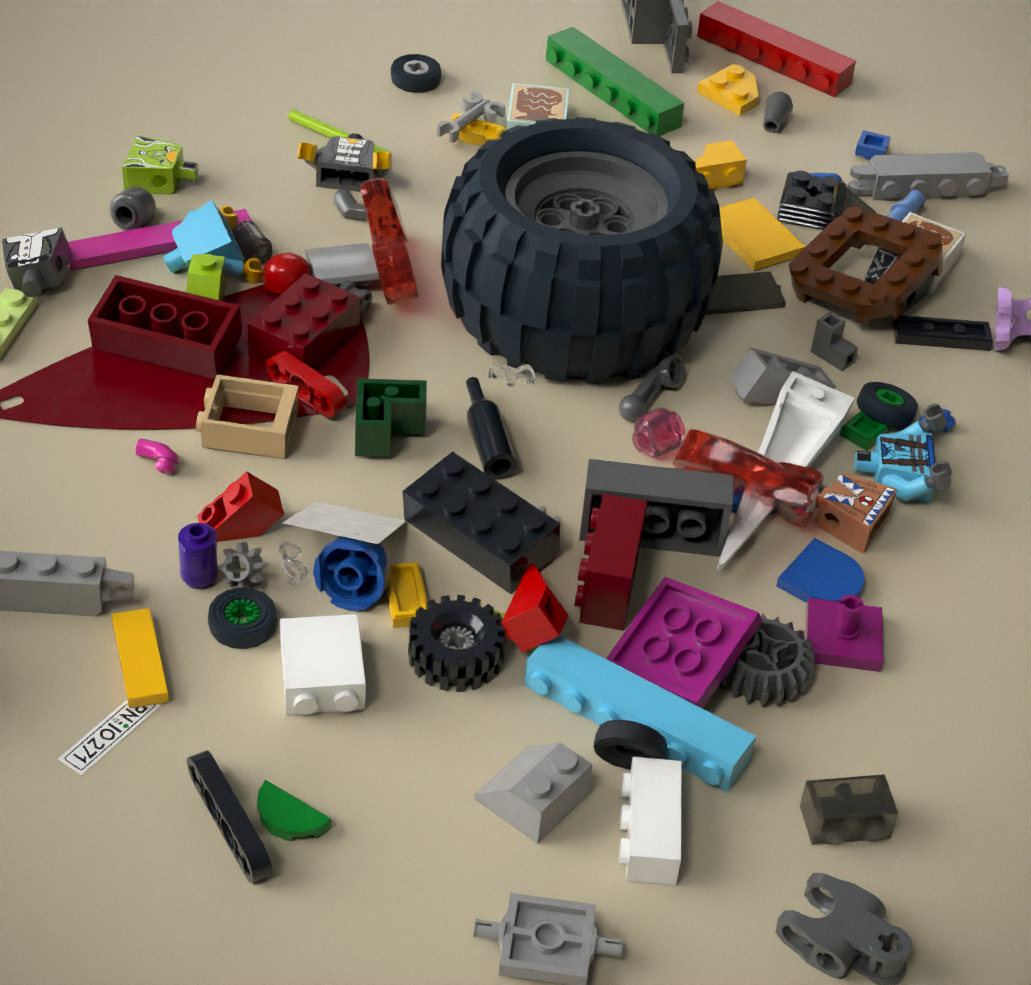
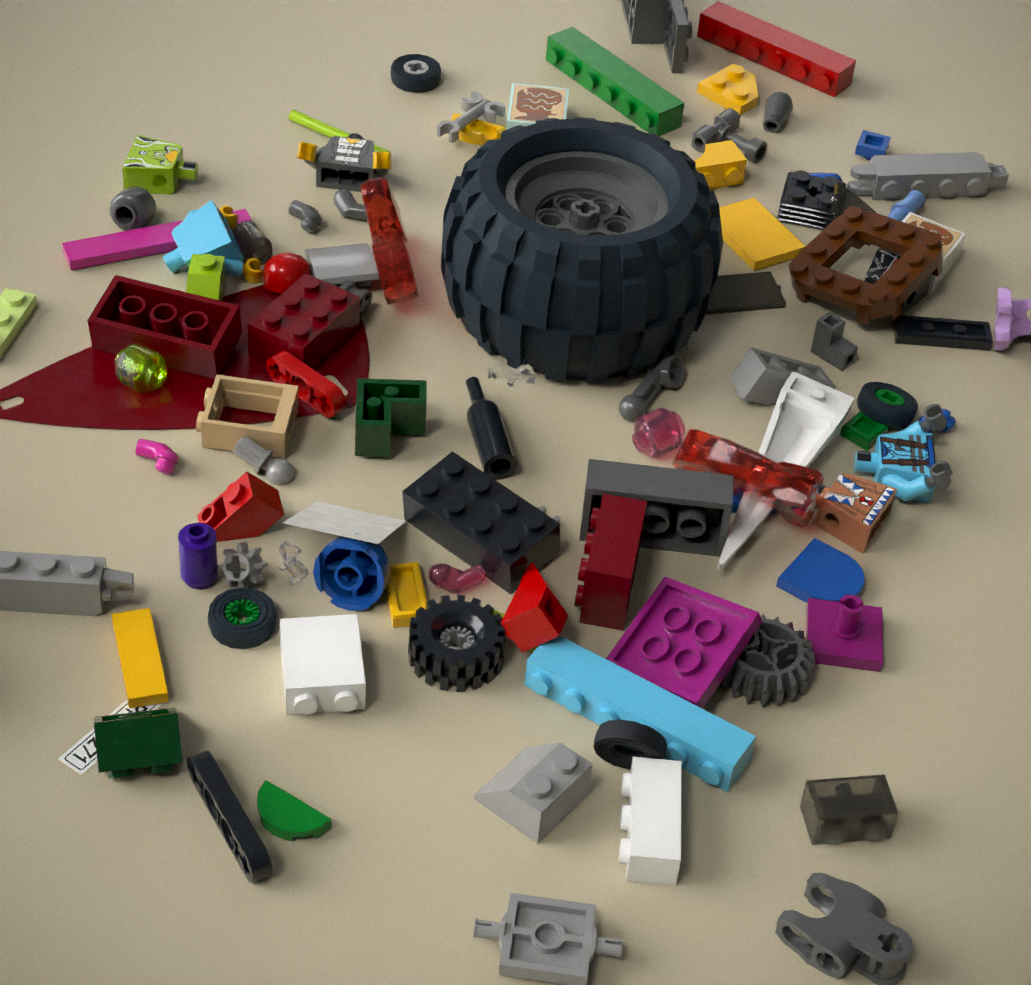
(37, 260): dark grey torso -> none
(138, 741): none -> dark green slope
(140, 368): none -> clear neon green head
(277, 470): none -> light grey axle
(310, 216): none -> dark grey arm
(455, 580): none -> clear pink arm
(723, 130): none -> dark grey bar

